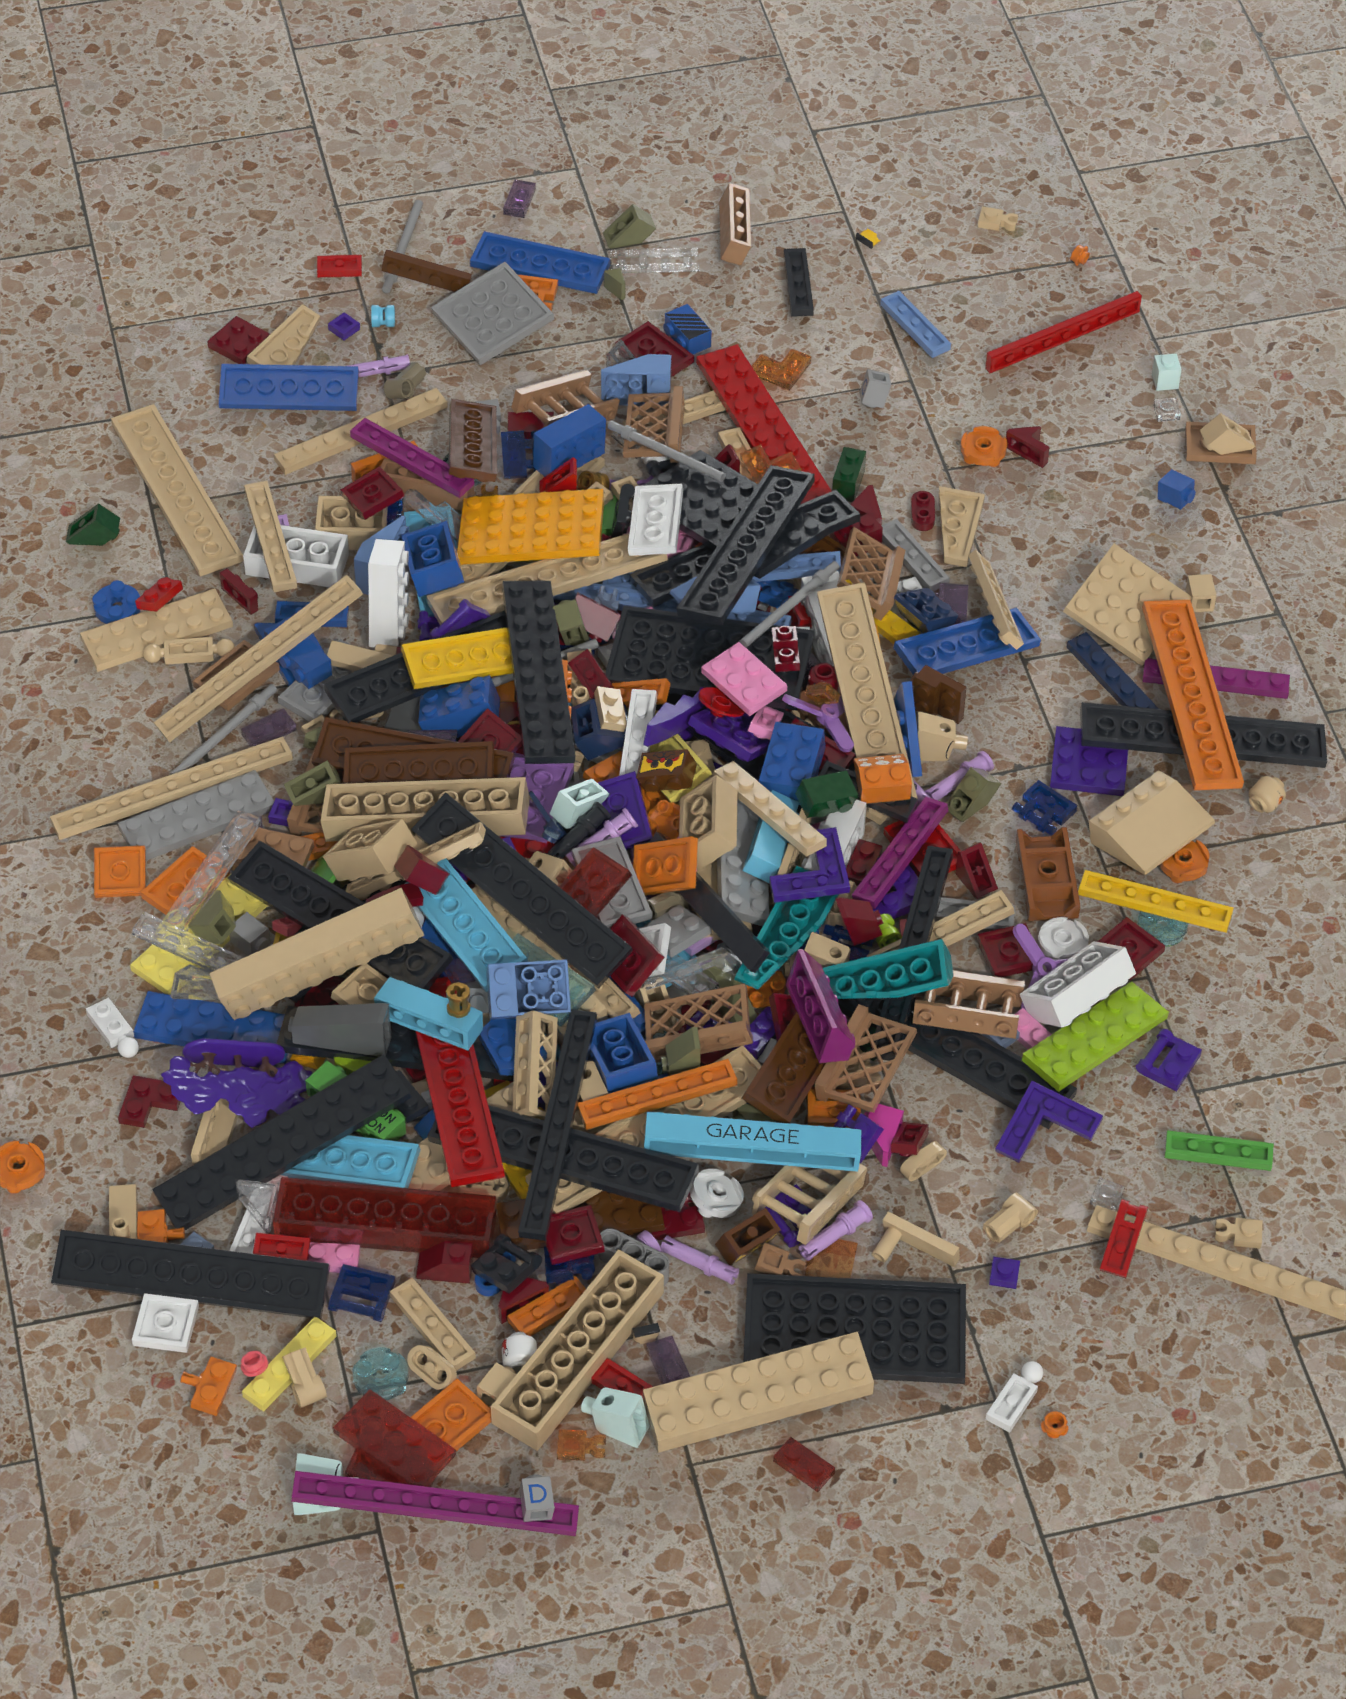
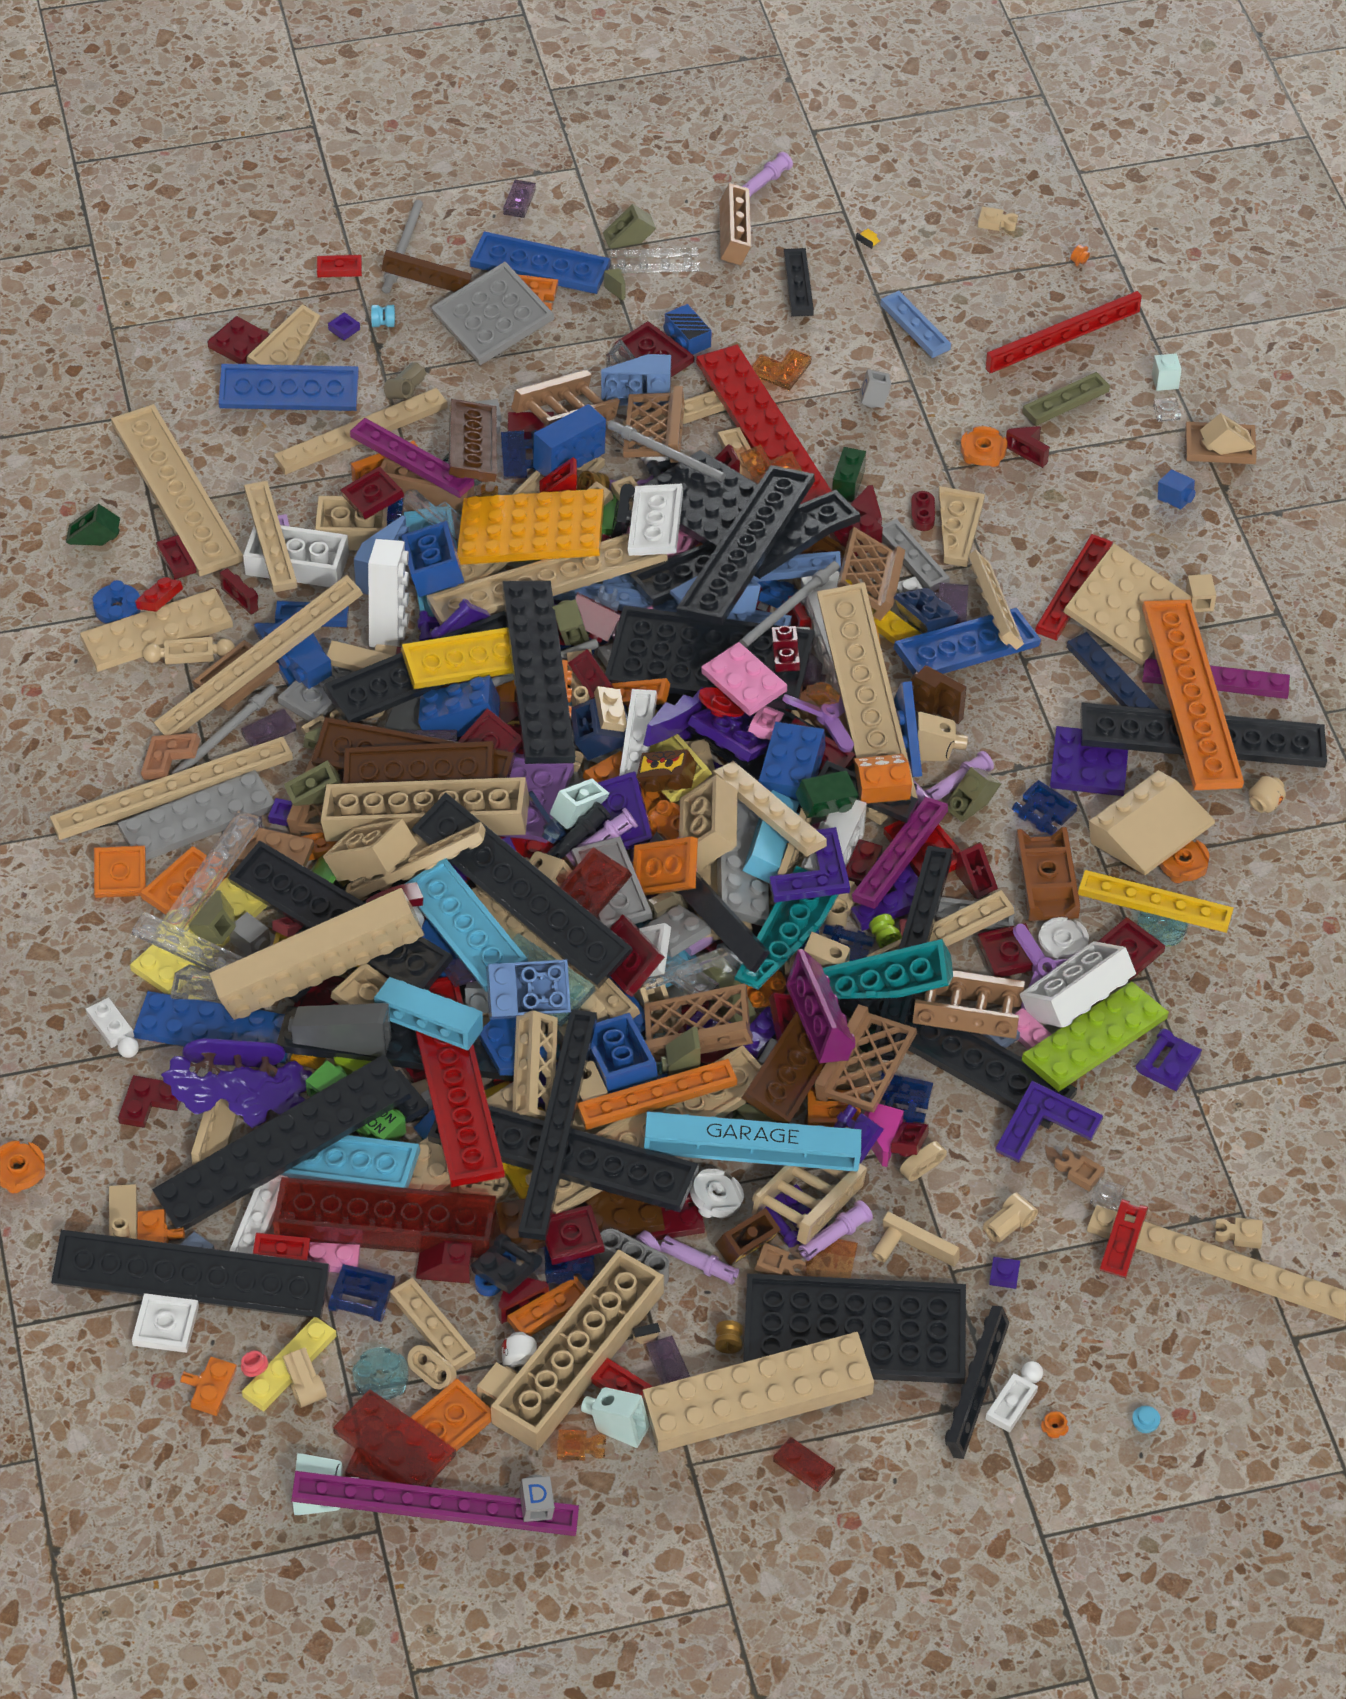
(164, 750): none -> nougat plate
(176, 557): none -> dark red plate
(259, 1200): clear slope -> none
(385, 365): lavender pin -> none
(421, 870): dark red slope -> none
(458, 1000): pearl gold bush -> none
(728, 1337): none -> pearl gold wheel
(771, 171): none -> lavender pin
(823, 673): dark red head -> none
(860, 919): dark red slope -> none
(908, 1092): none -> clear blue plate
(977, 1383): none -> black plate
(1054, 619): none -> red tile
(1065, 399): none -> olive plate
(1082, 1171): none -> medium nougat plate
(1146, 1419): none -> medium azure plate
(1219, 1150): bright green plate -> none

